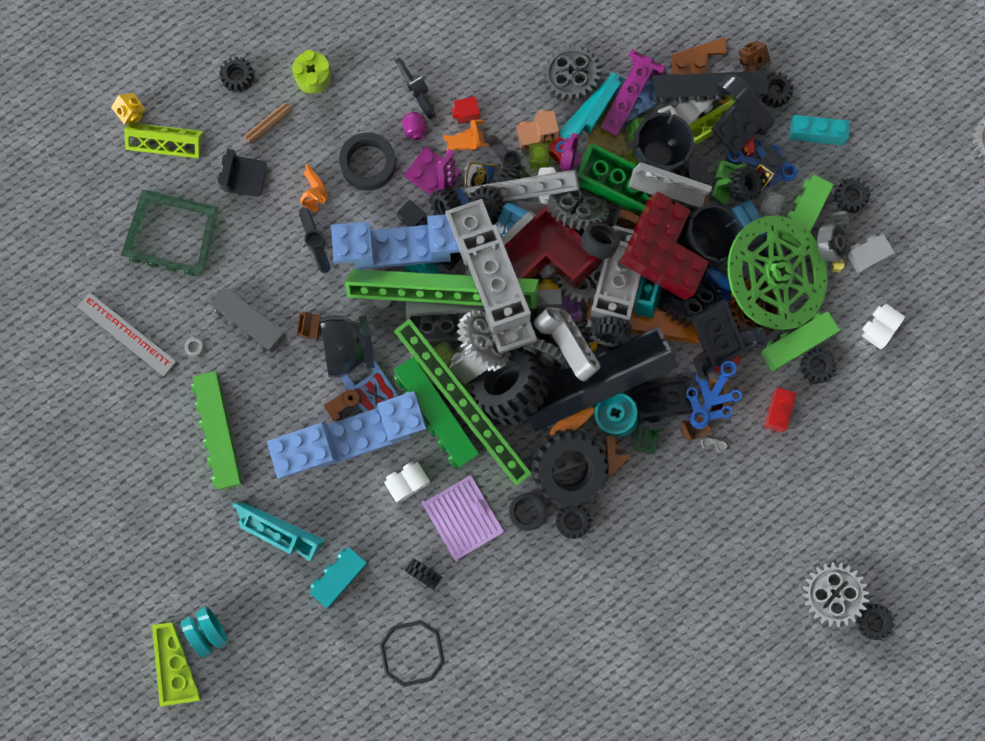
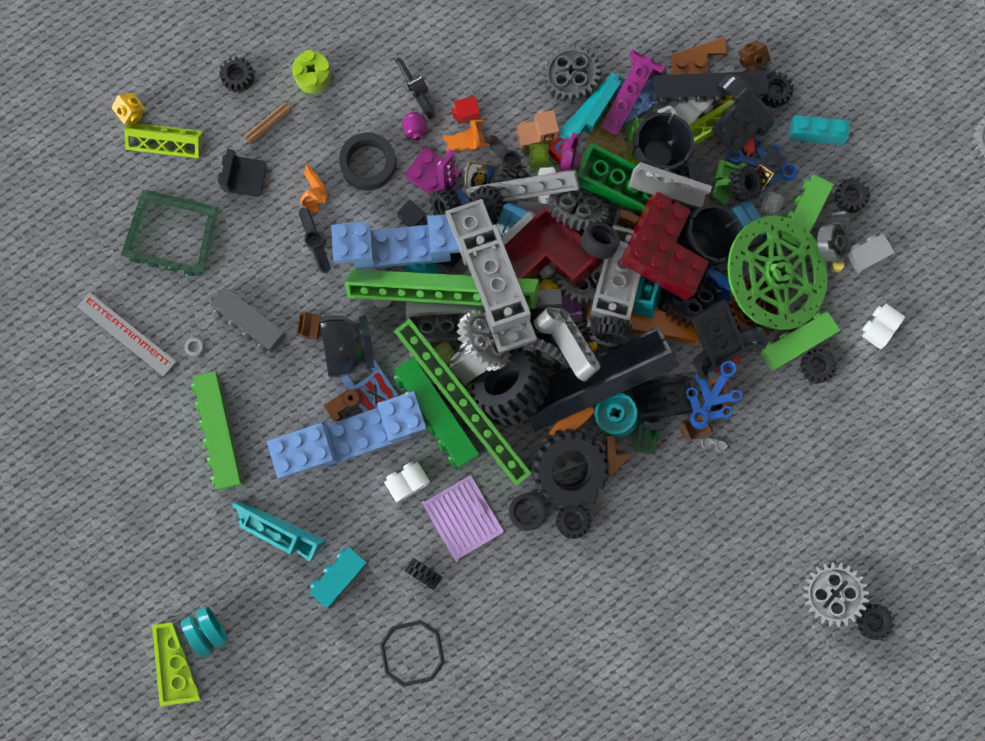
(780, 410): red brick -> none

